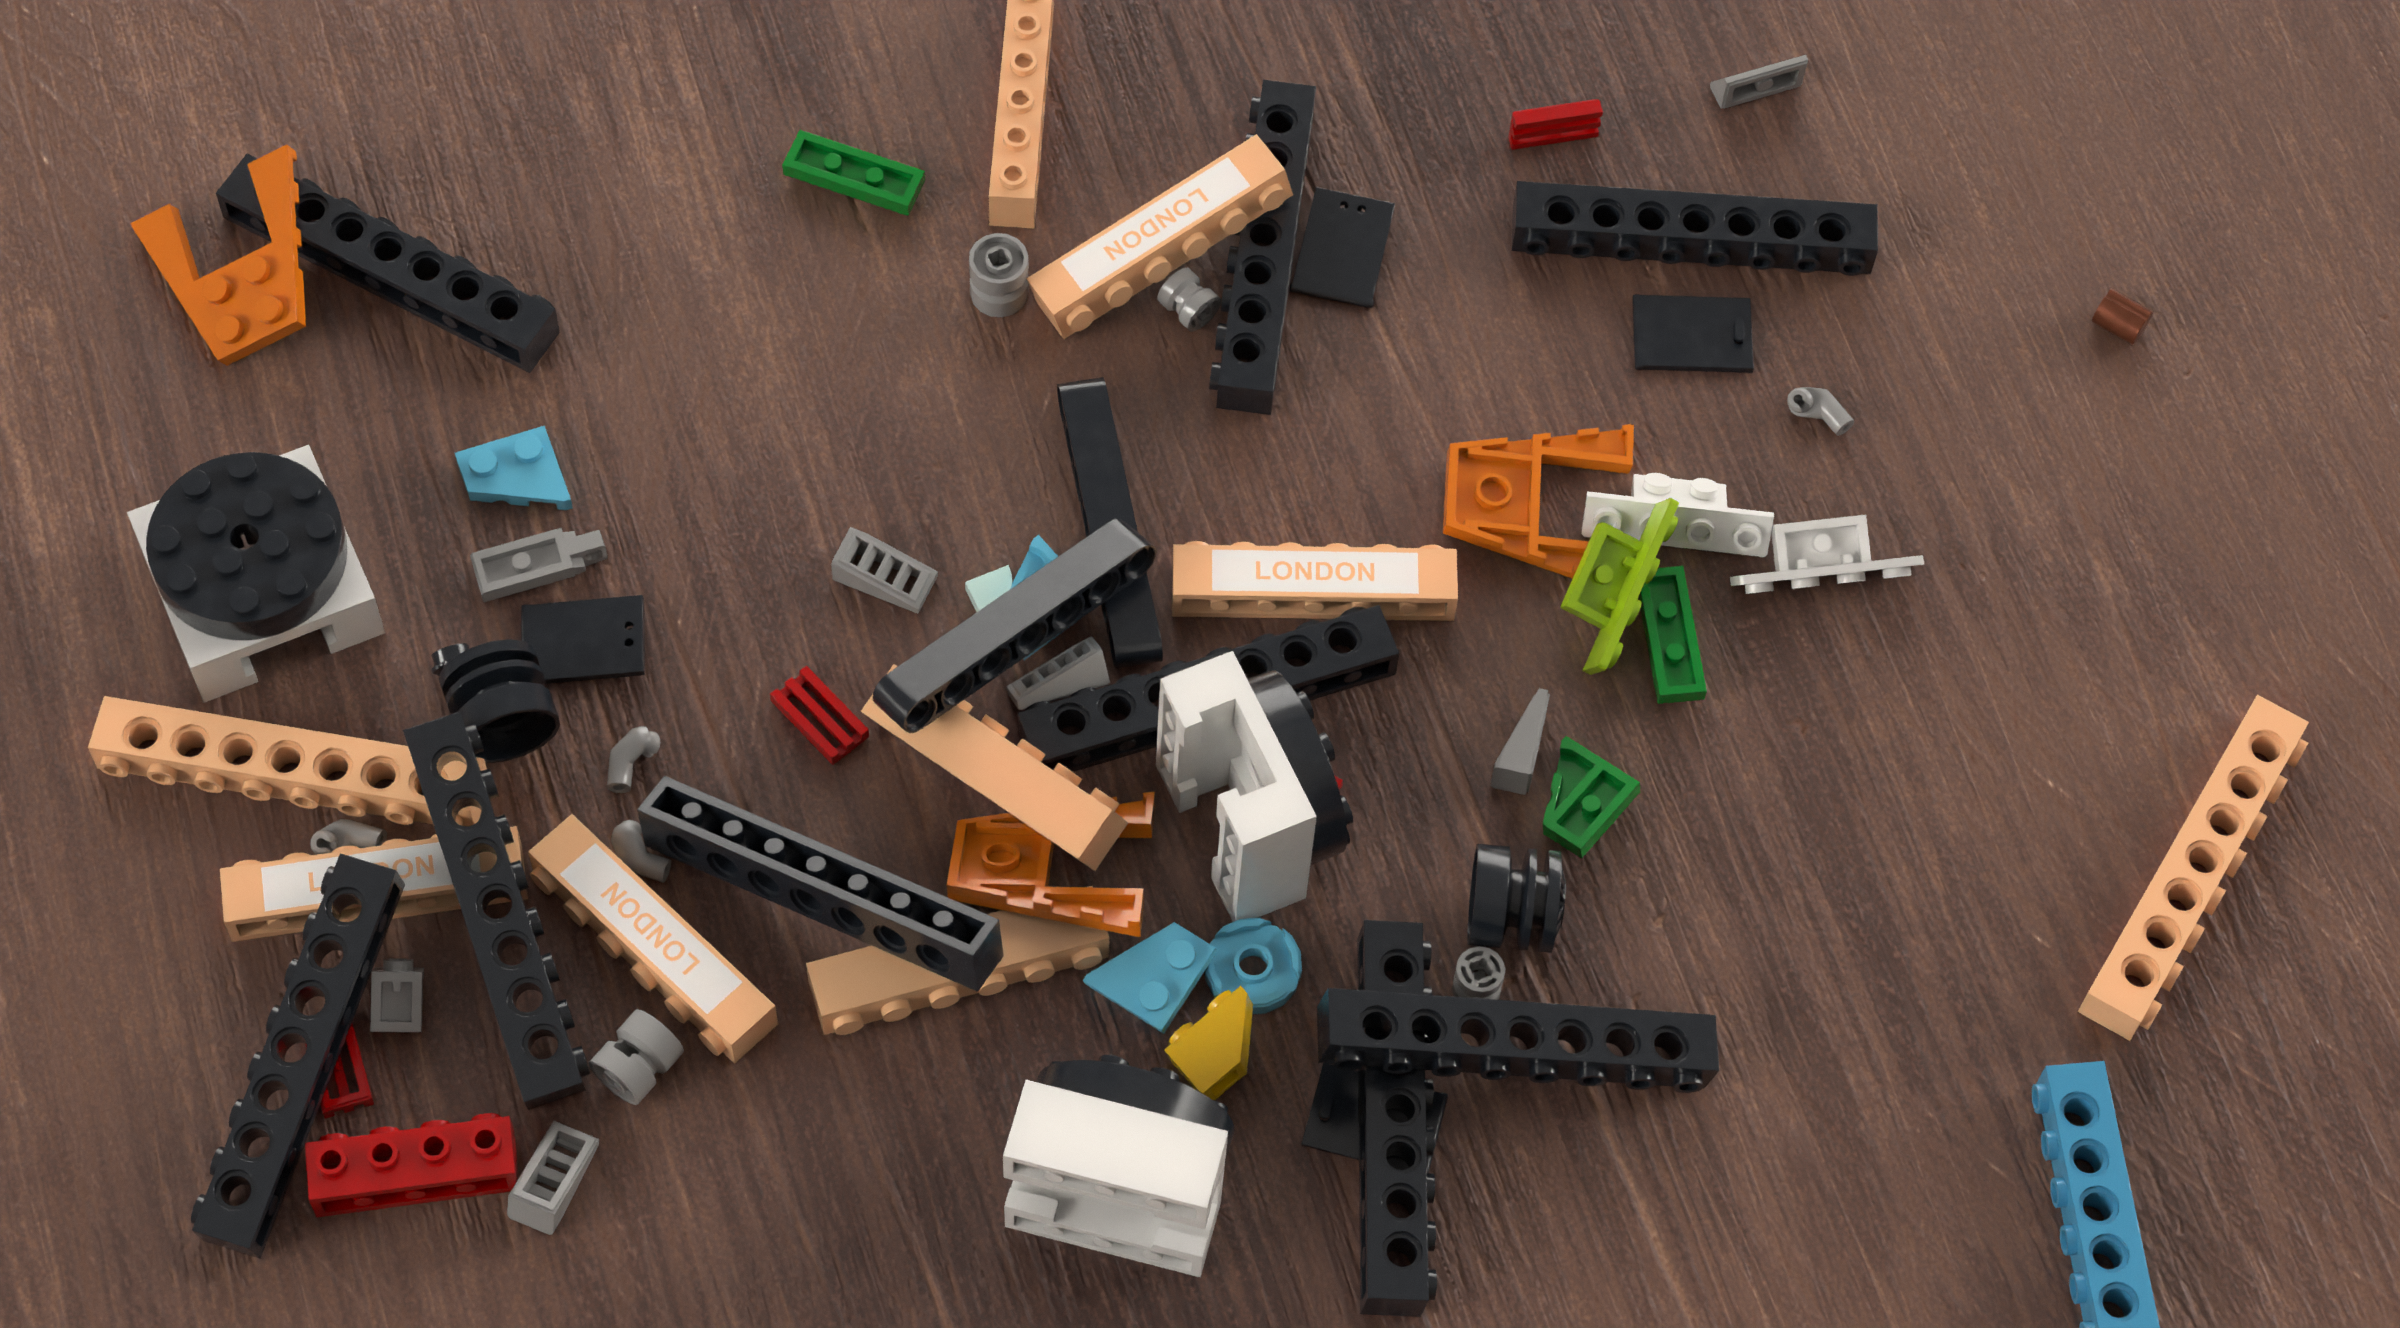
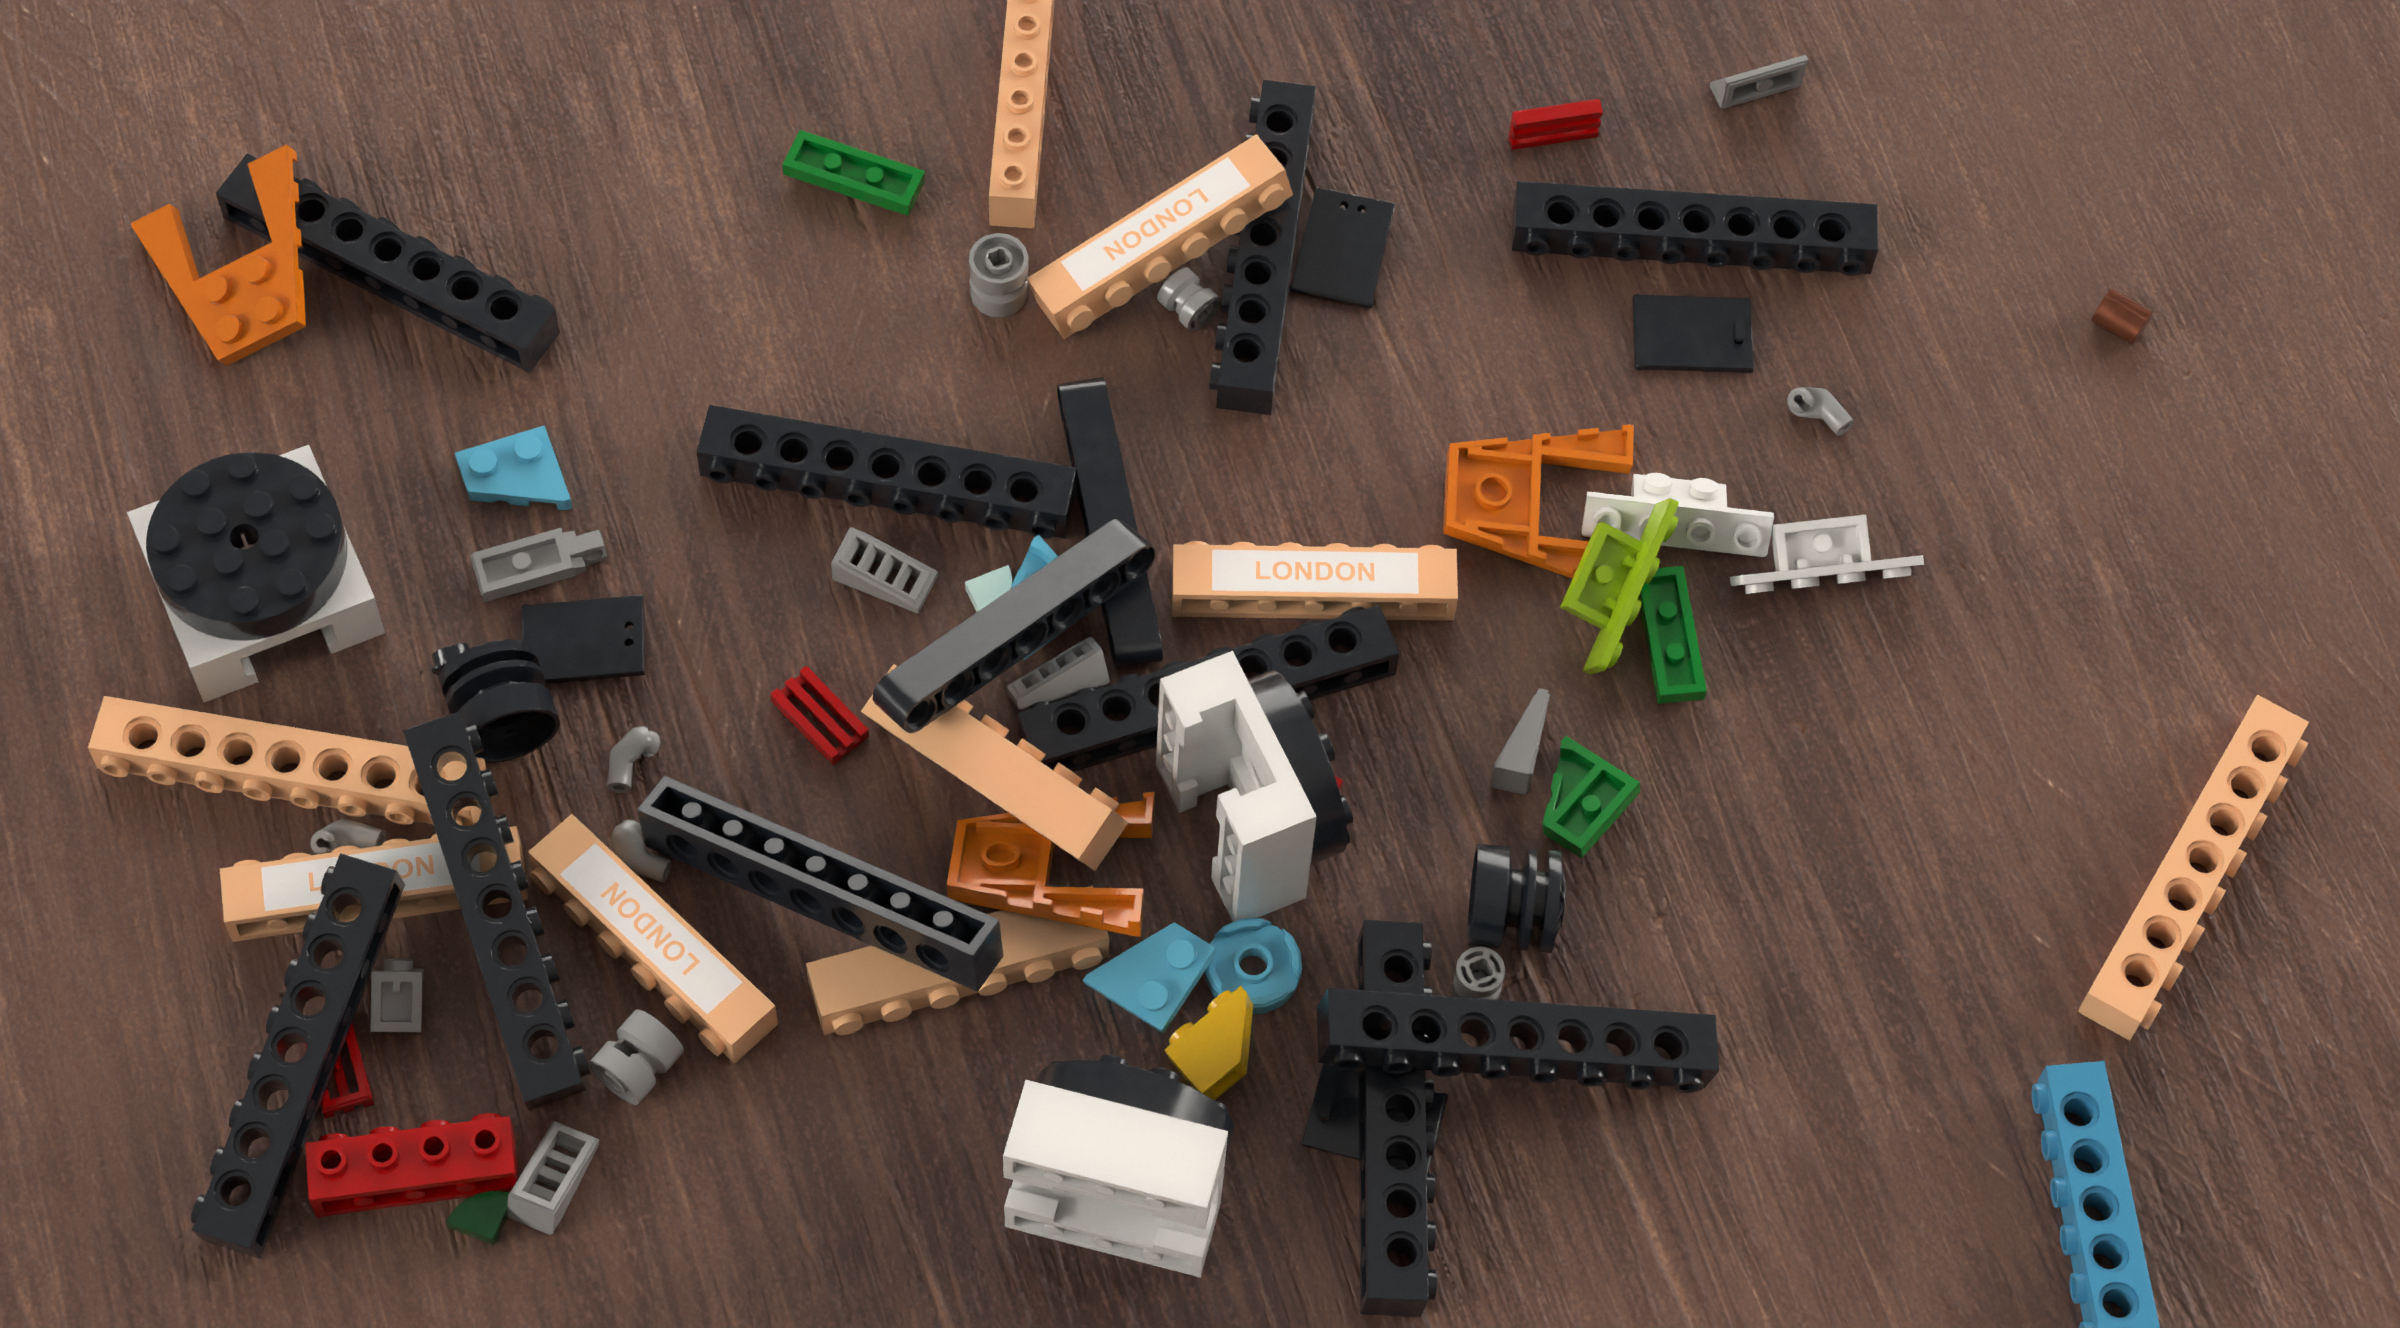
(481, 1216): none -> dark green tile
(871, 454): none -> black brick

